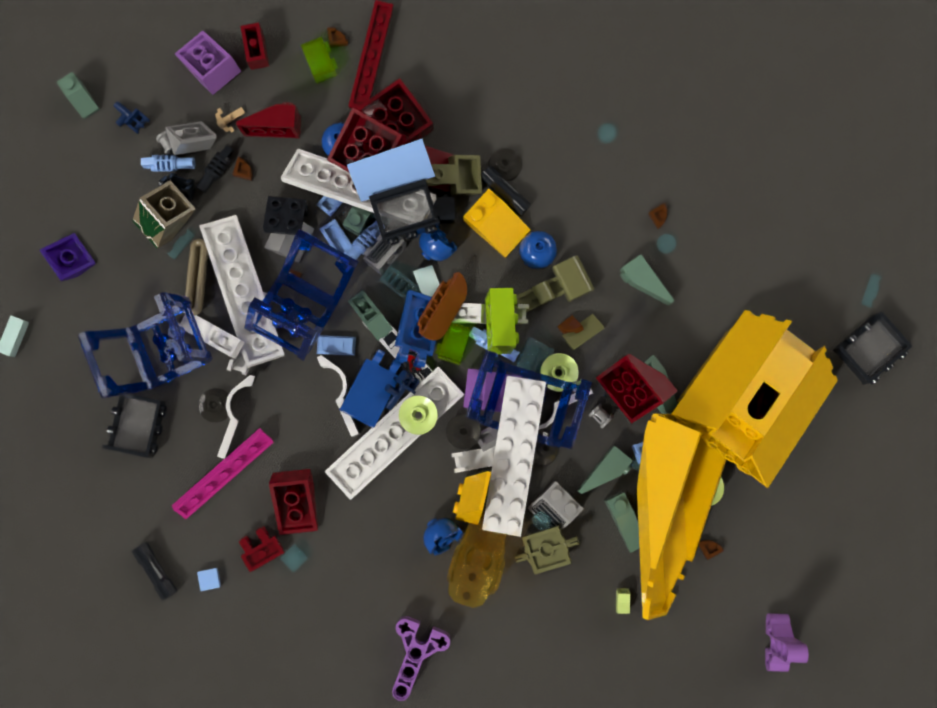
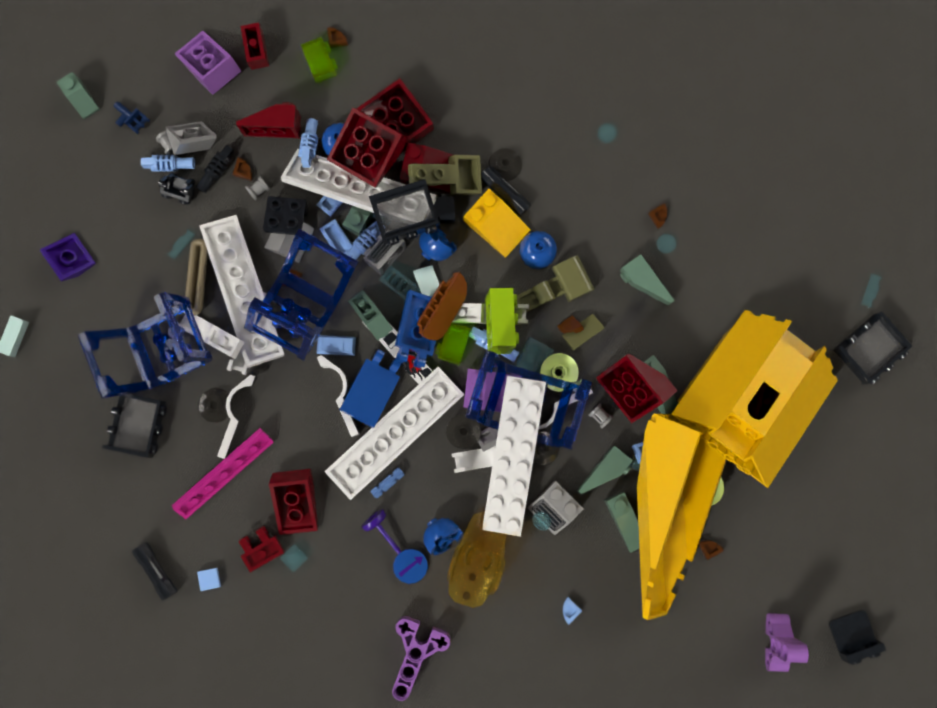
(162, 213): dark tan slope -> none
(221, 122): tan piece -> none
(257, 188): none -> light grey bush
(308, 143): none -> light blue hinge
(371, 54): dark red plate -> none
(387, 483): none -> medium blue axle
(391, 169): light blue slope -> none
(407, 382): dark blue arm -> none
(409, 564): none -> piece
(418, 404): yellowish green dish -> none
(472, 498): yellow slope -> none
(547, 549): olive plate -> none
(570, 610): none -> light blue tile
(623, 601): yellowish green piece -> none
(855, 637): none -> black bracket

